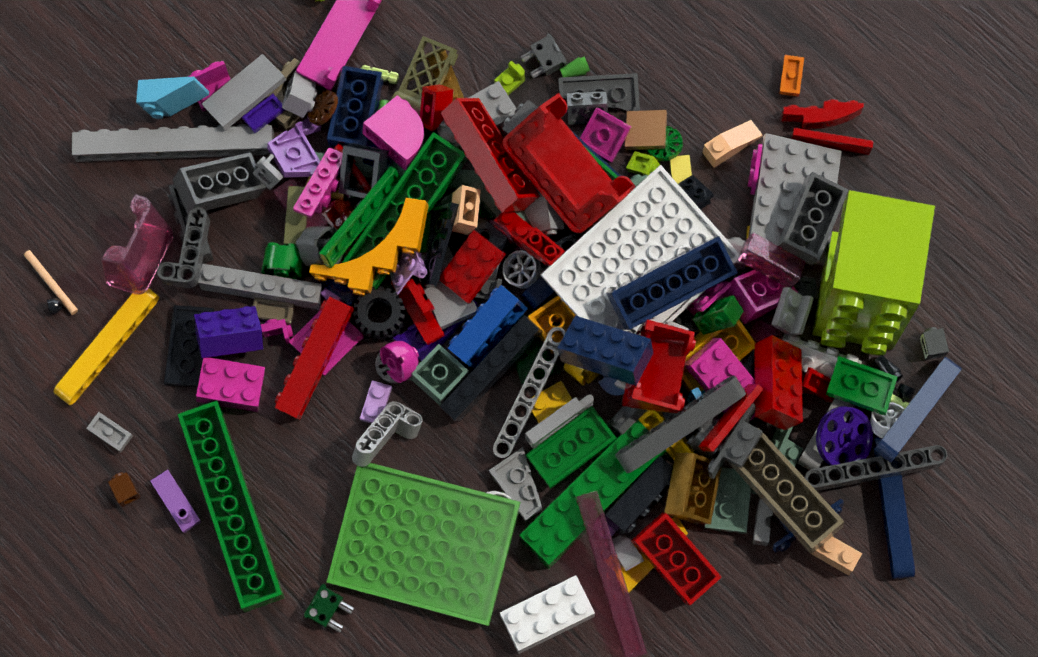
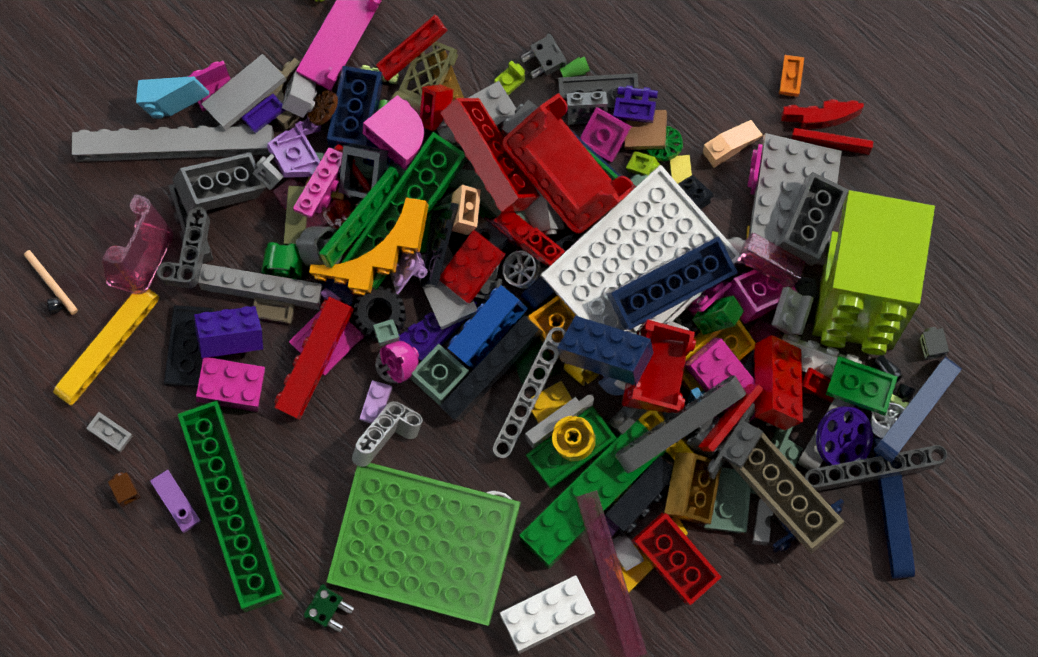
(274, 327): dark pink bracket -> none
(386, 332): none -> sand green plate
(411, 47): none -> red tile
(420, 311): red bracket -> none
(517, 482): light grey wing -> none
(579, 428): none -> yellow brick
(634, 109): none -> dark purple plate
(838, 555): light nougat brick -> none

